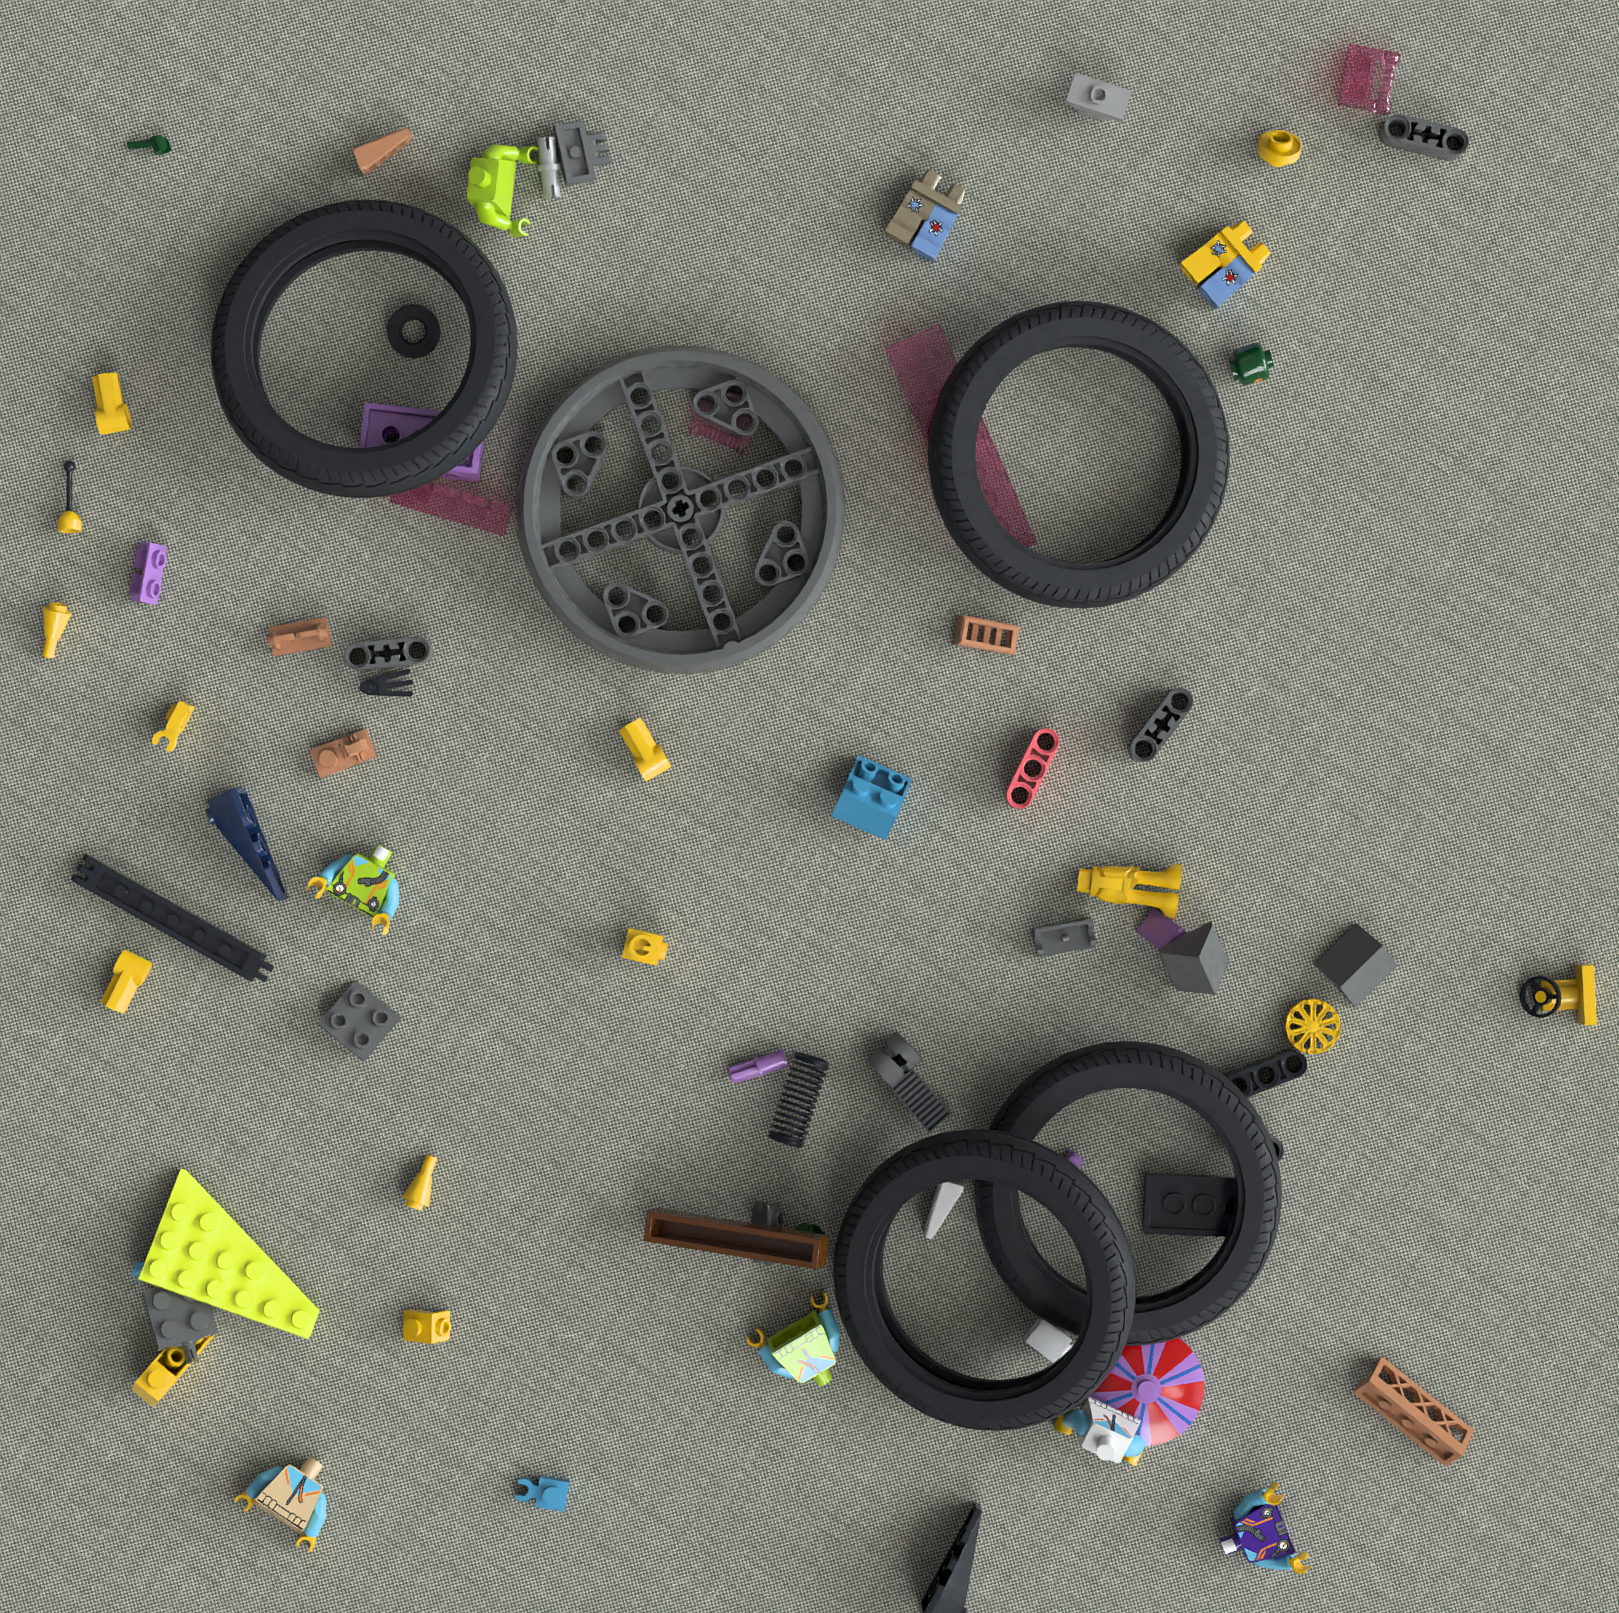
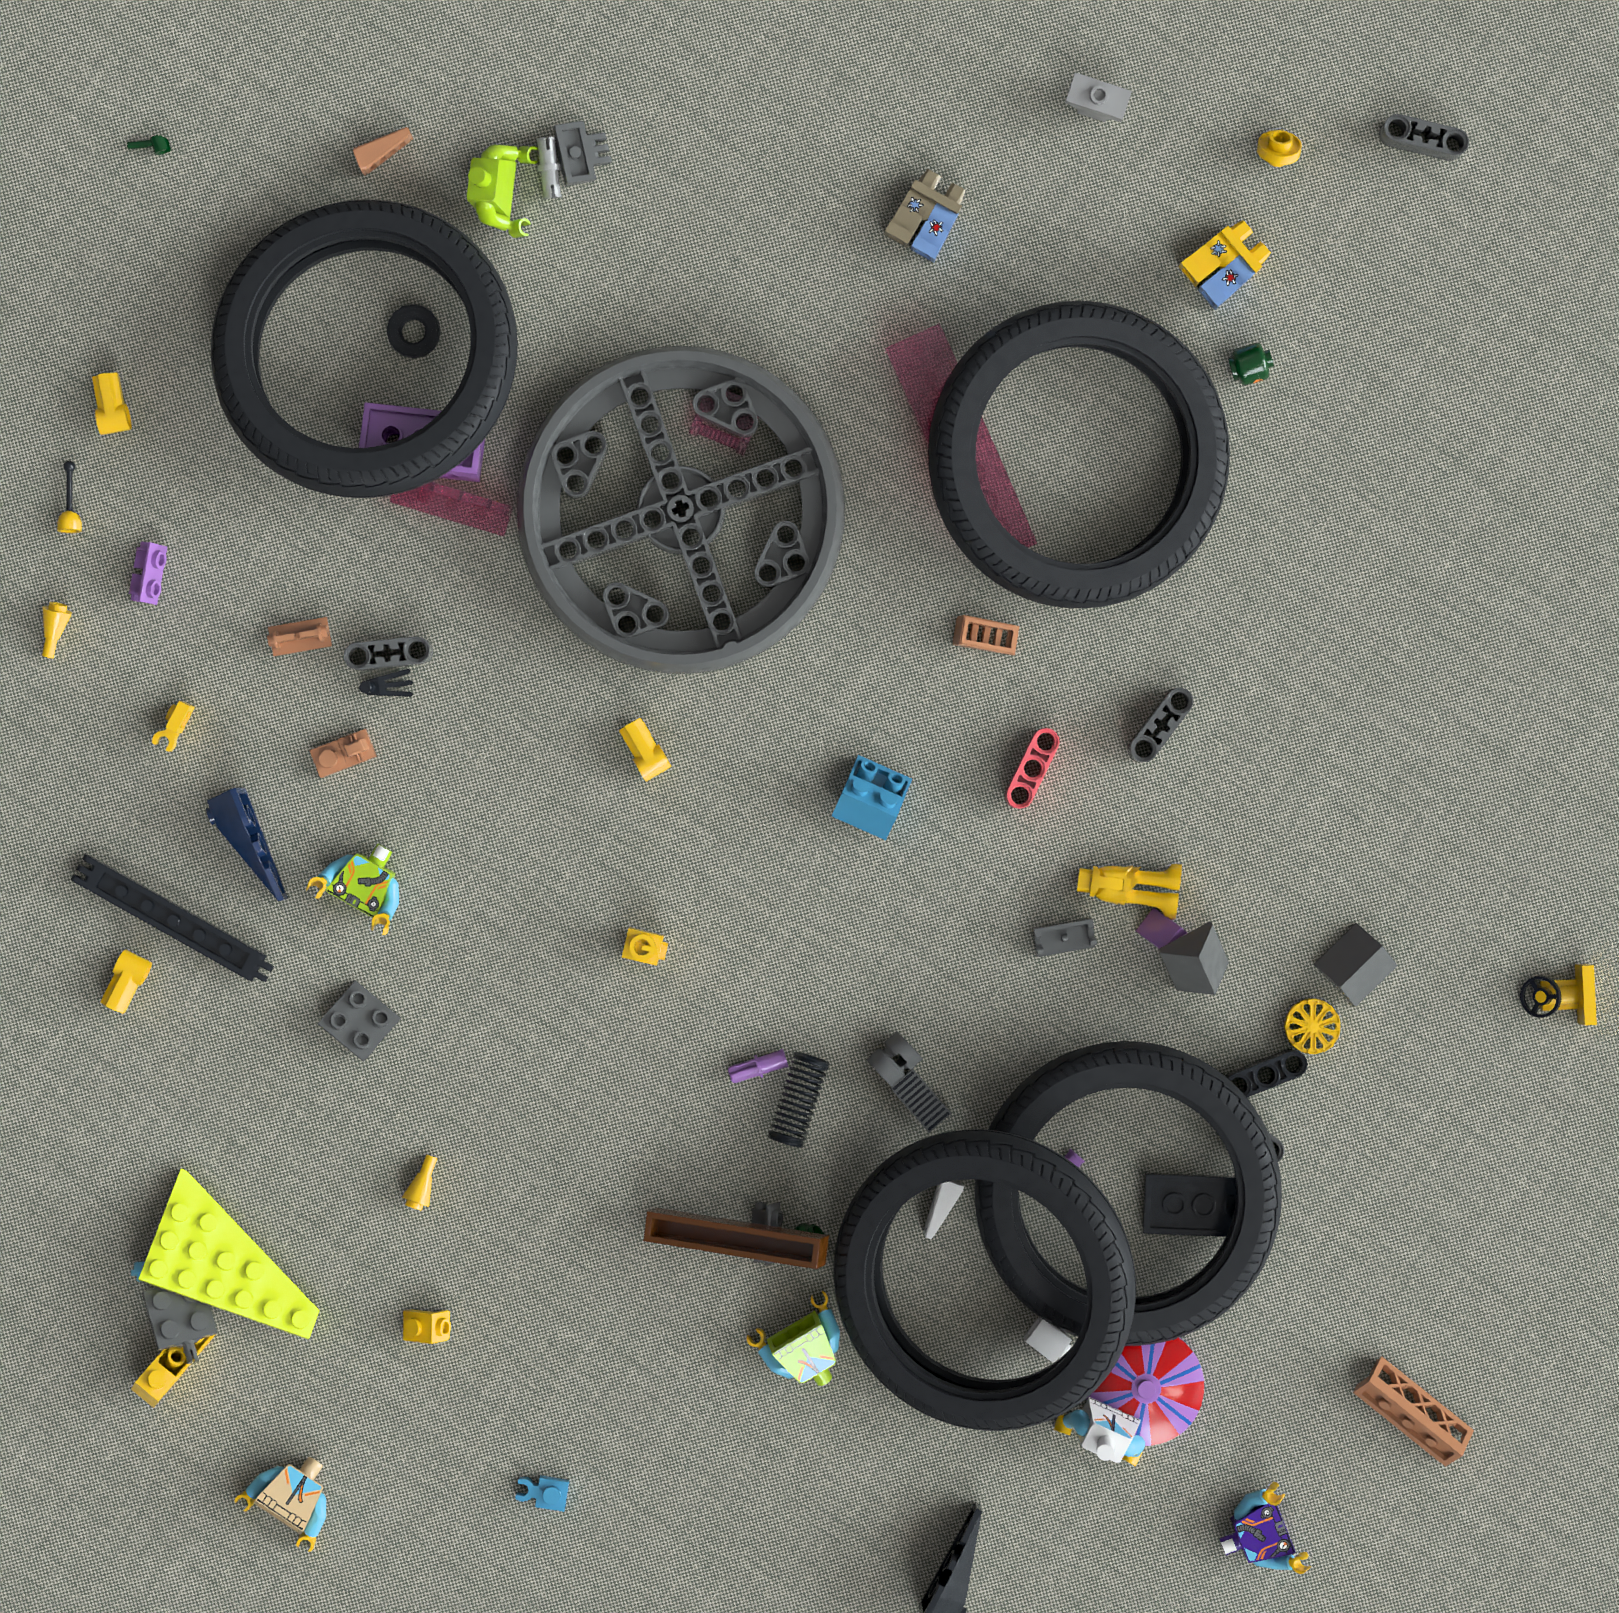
(1359, 78): clear pink plate -> none

